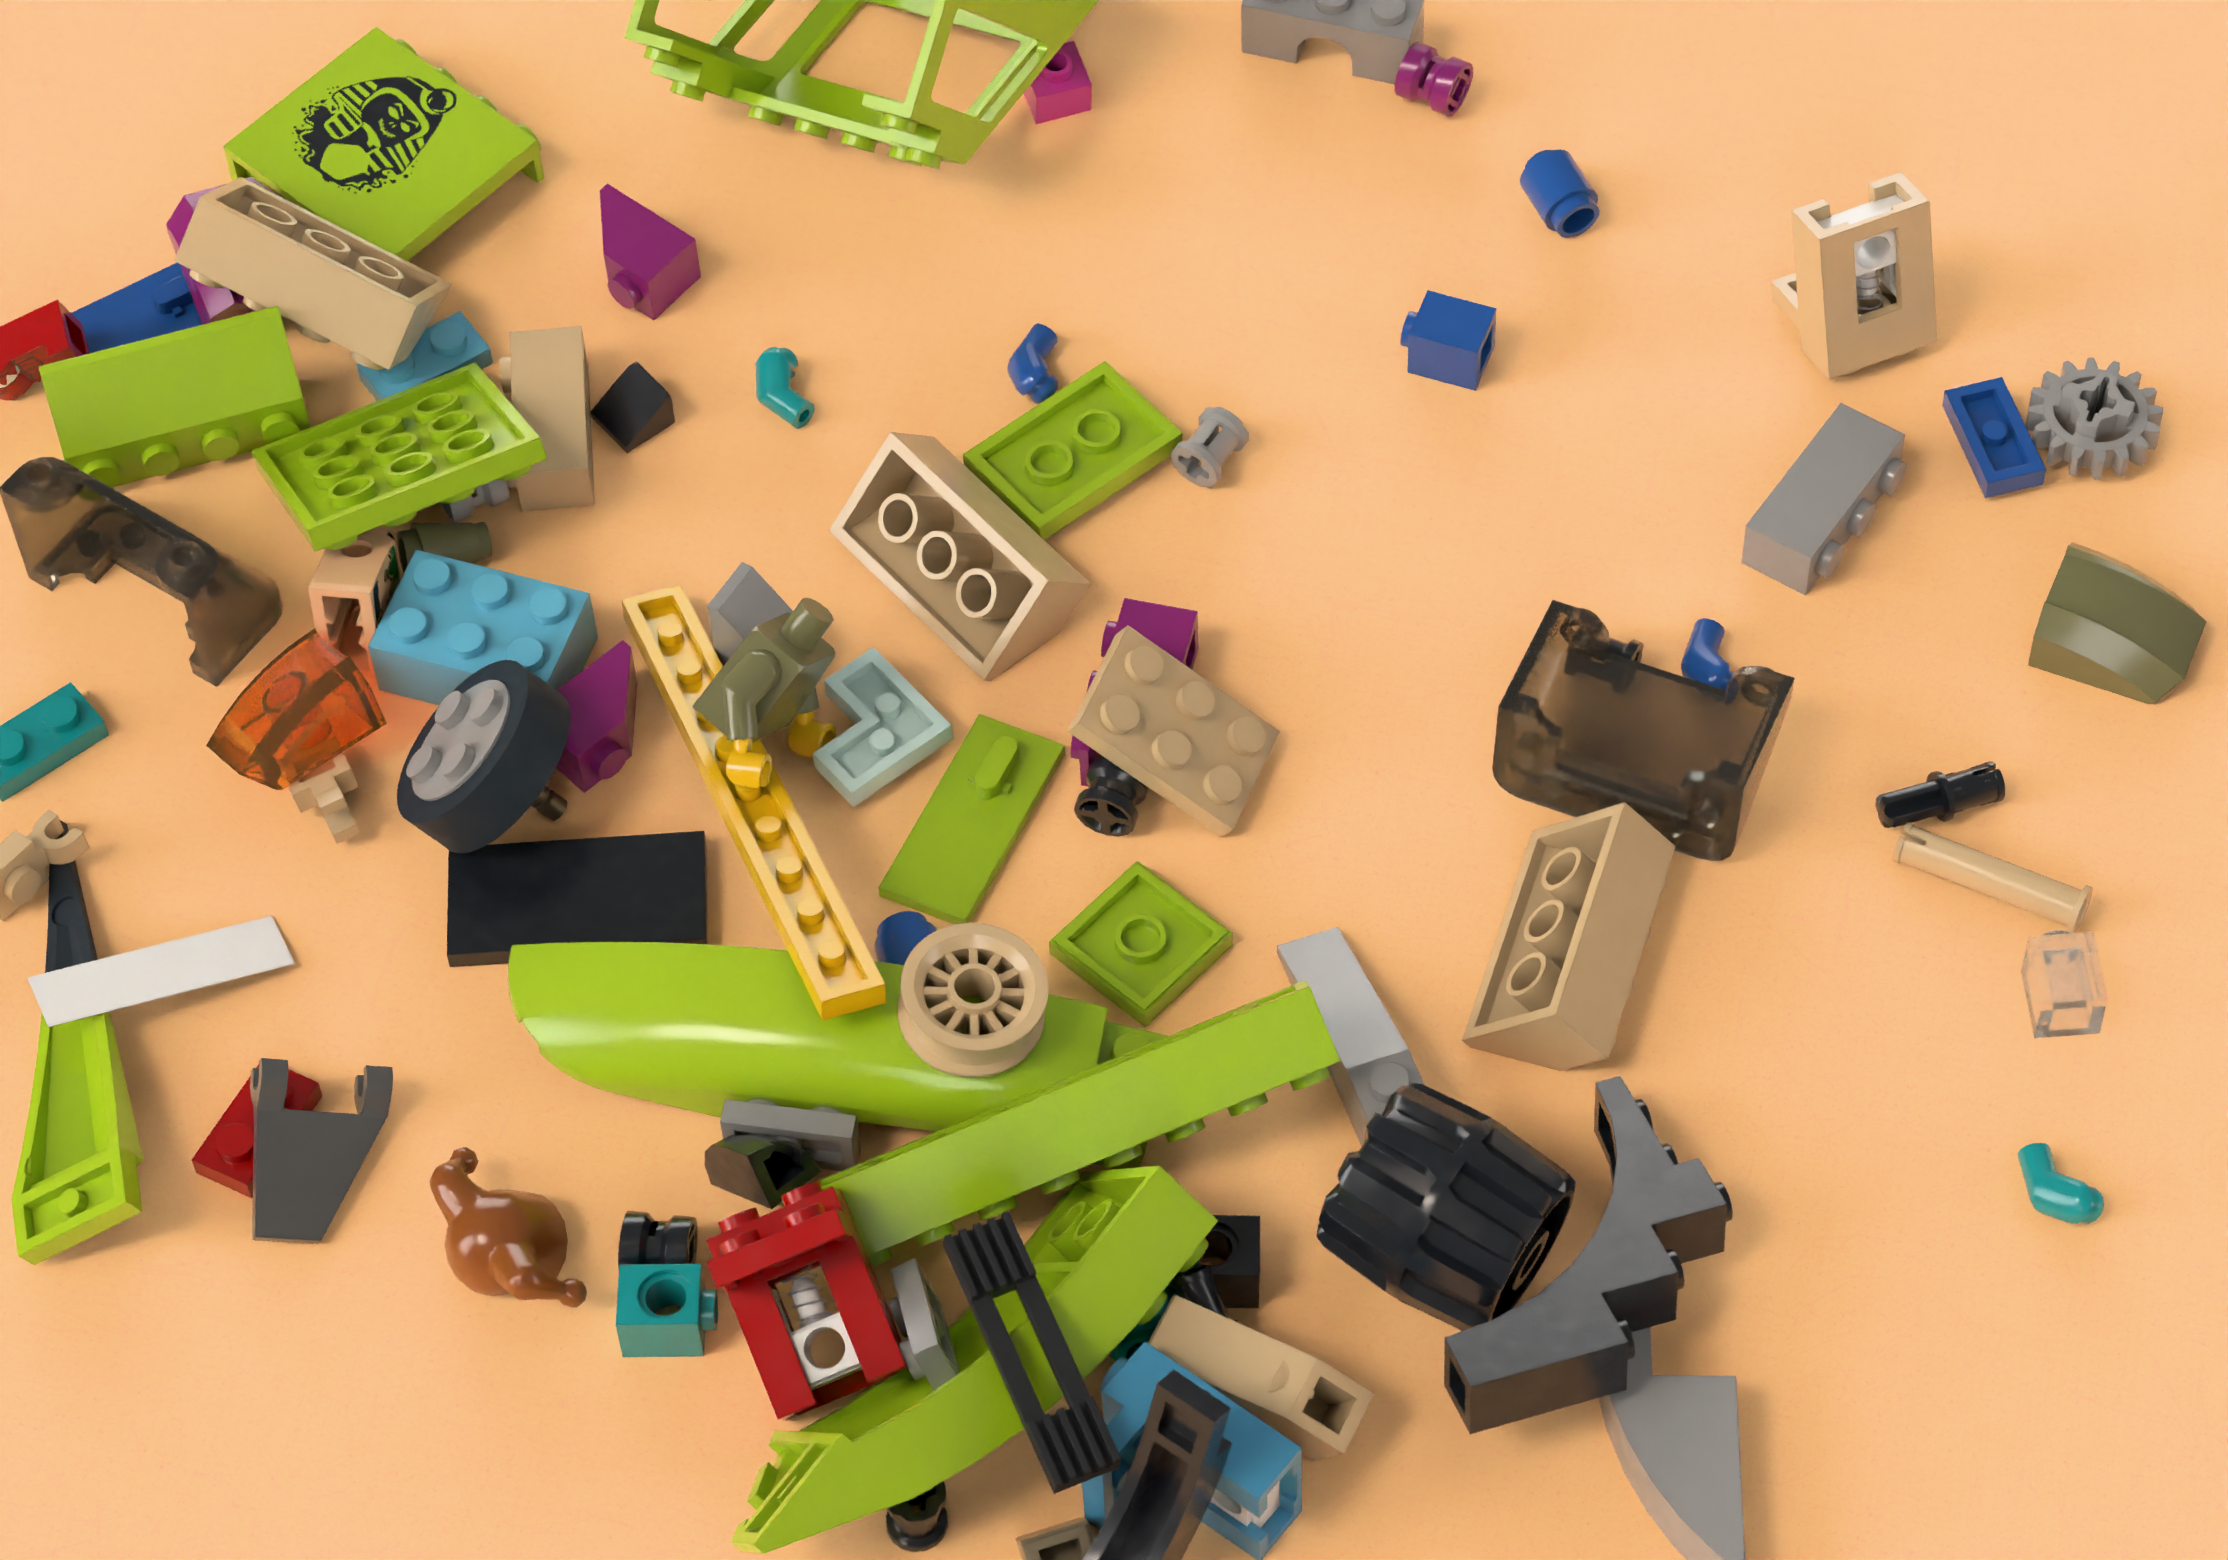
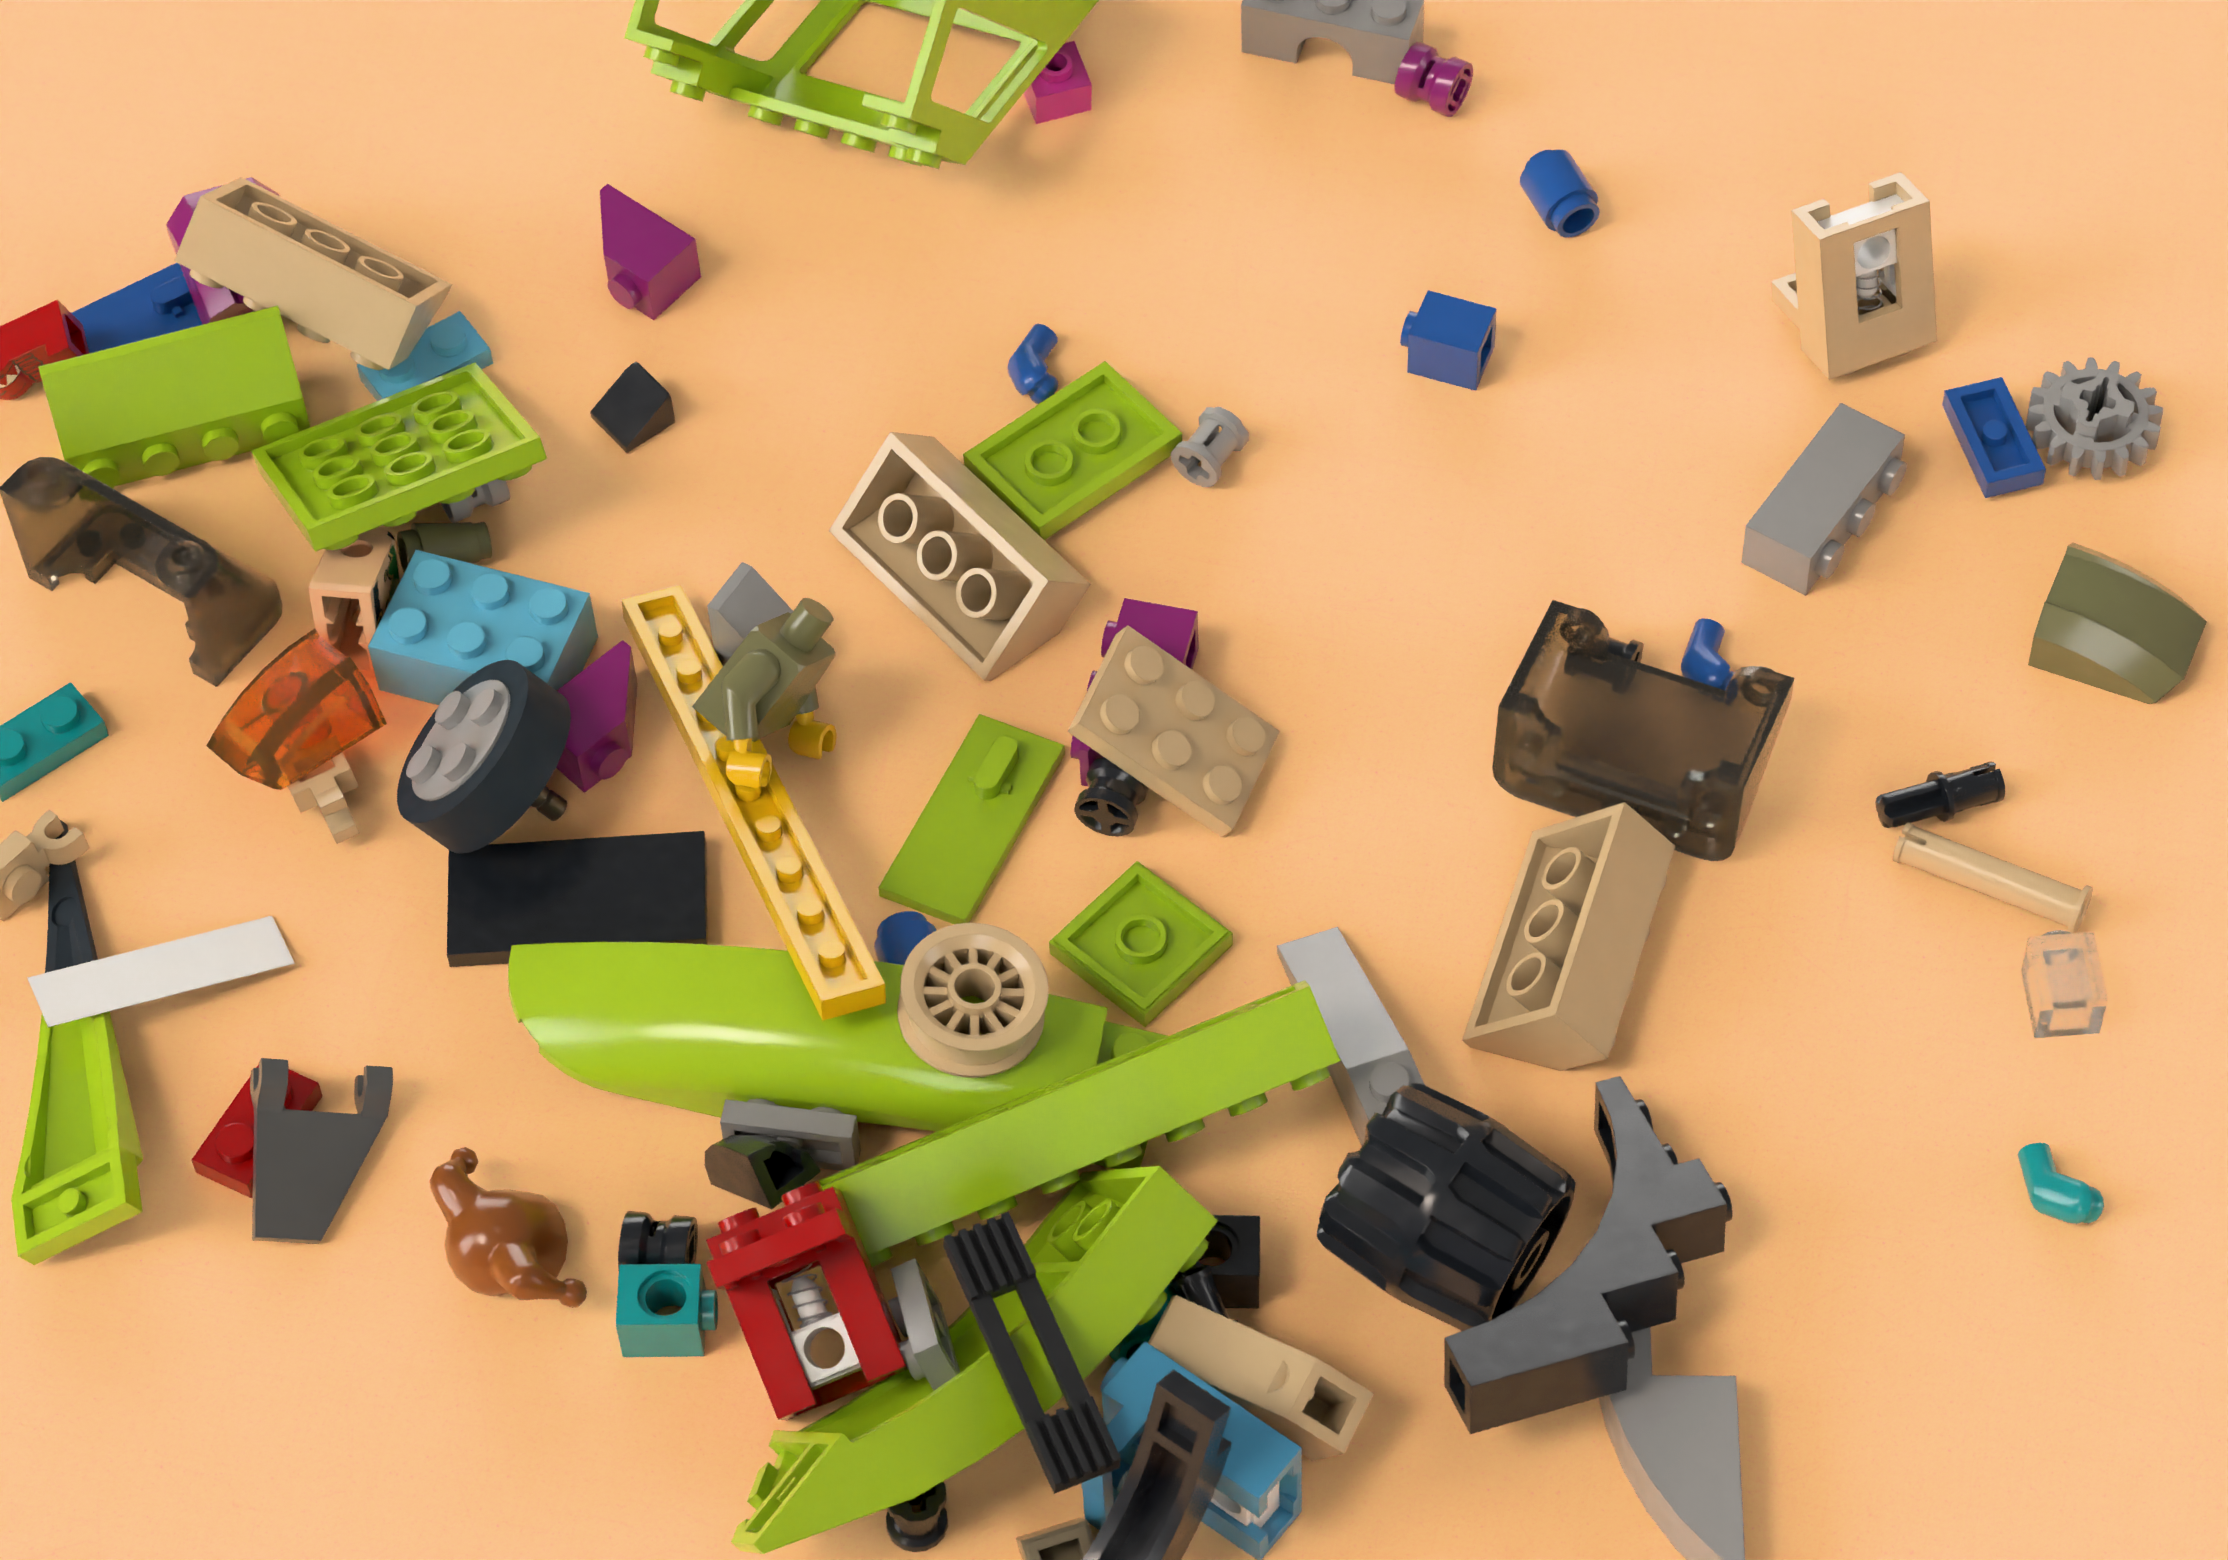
(384, 146): lime panel -> none
(552, 393): tan brick -> none
(774, 389): teal arm -> none
(890, 731): light aqua plate -> none

